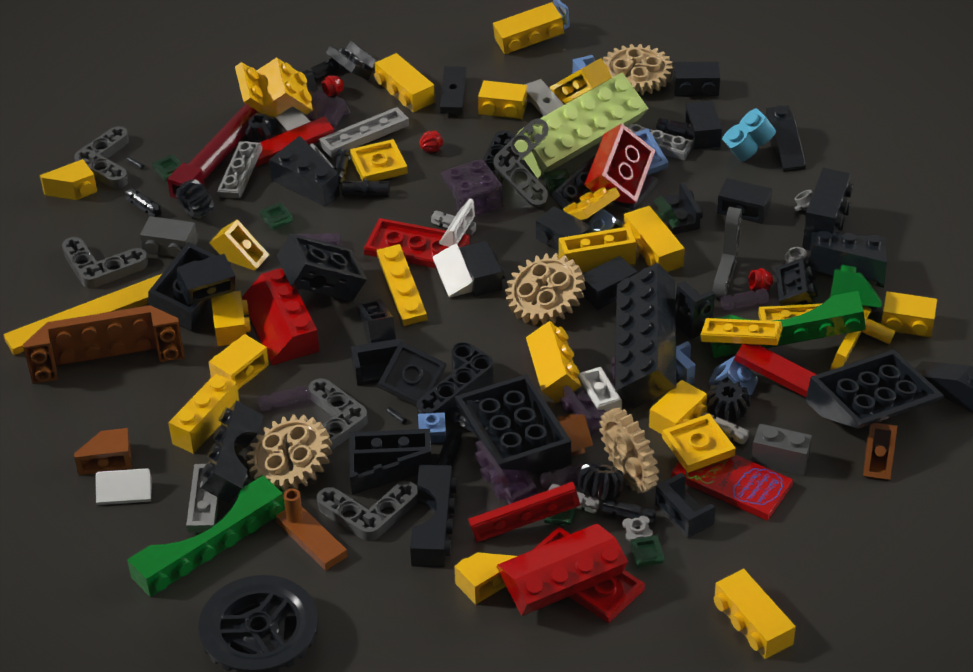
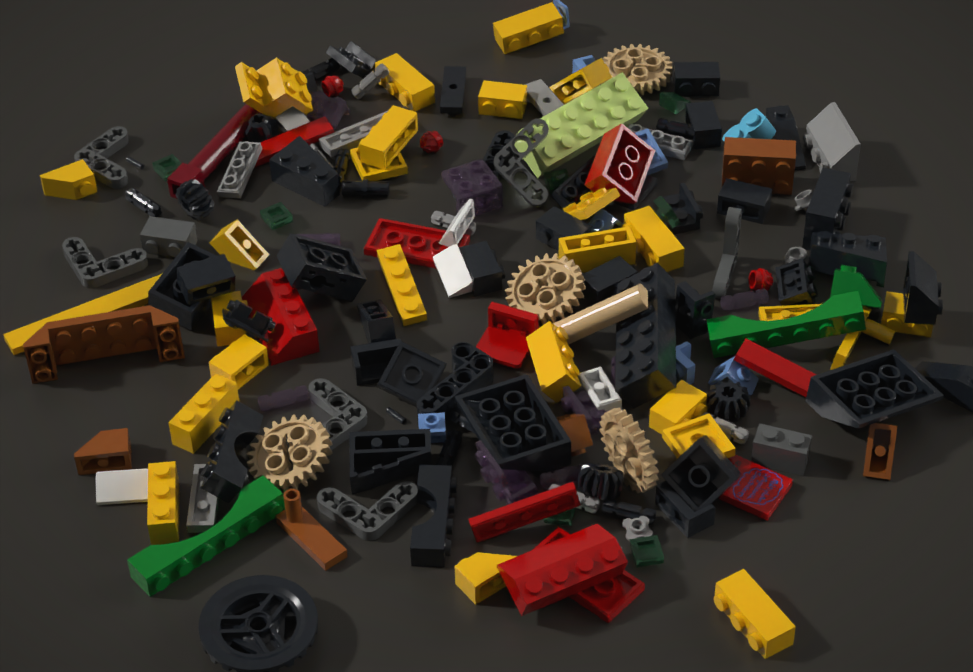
(163, 503): none -> yellow brick
(238, 317): none -> black hinge
(370, 81): none -> light grey axle
(388, 137): none -> yellow brick
(507, 334): none -> red bracket
(605, 313): none -> tan brick
(672, 102): none -> clear green slope
(701, 474): none -> black slope
(741, 331): yellow tile -> none
(760, 162): none -> dark orange brick
(832, 141): none -> light grey slope
(921, 292): none -> black slope

